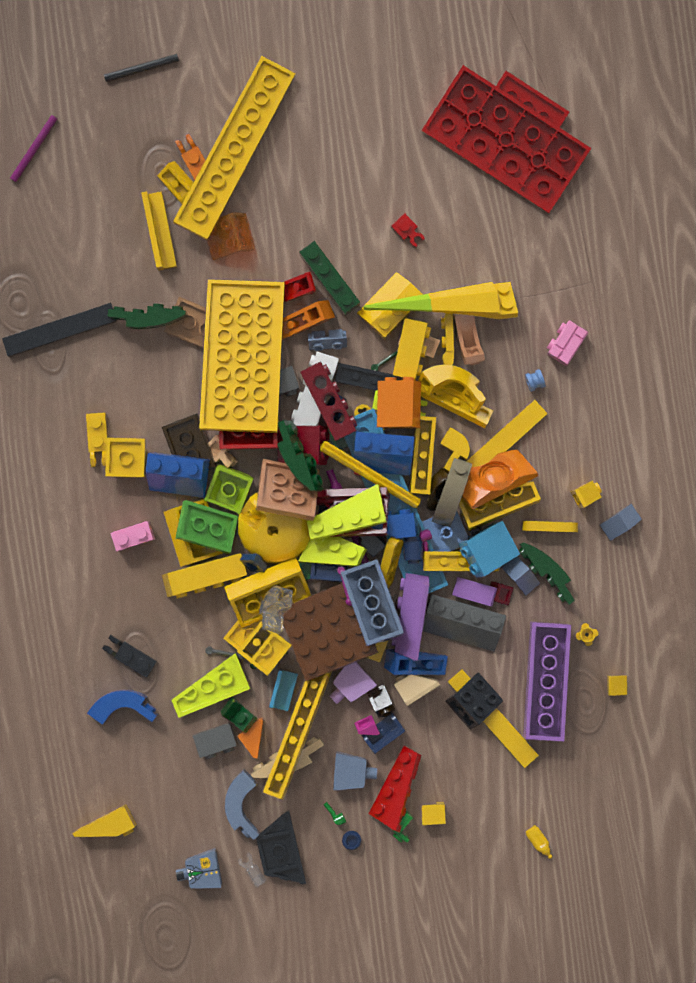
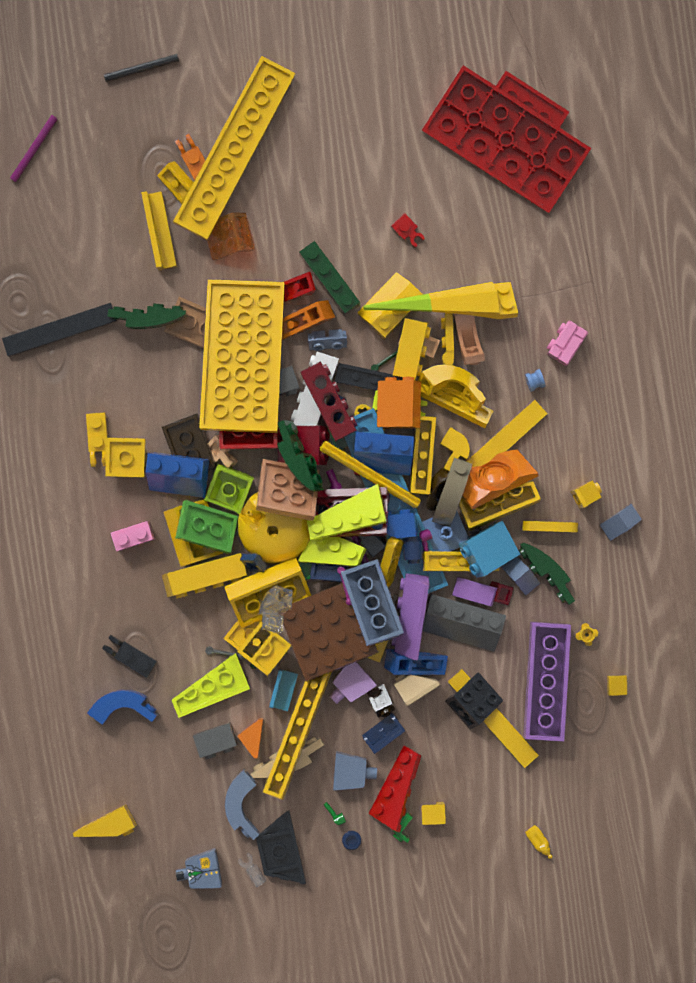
(238, 715): dark green slope -> none
(367, 726): dark pink slope -> none

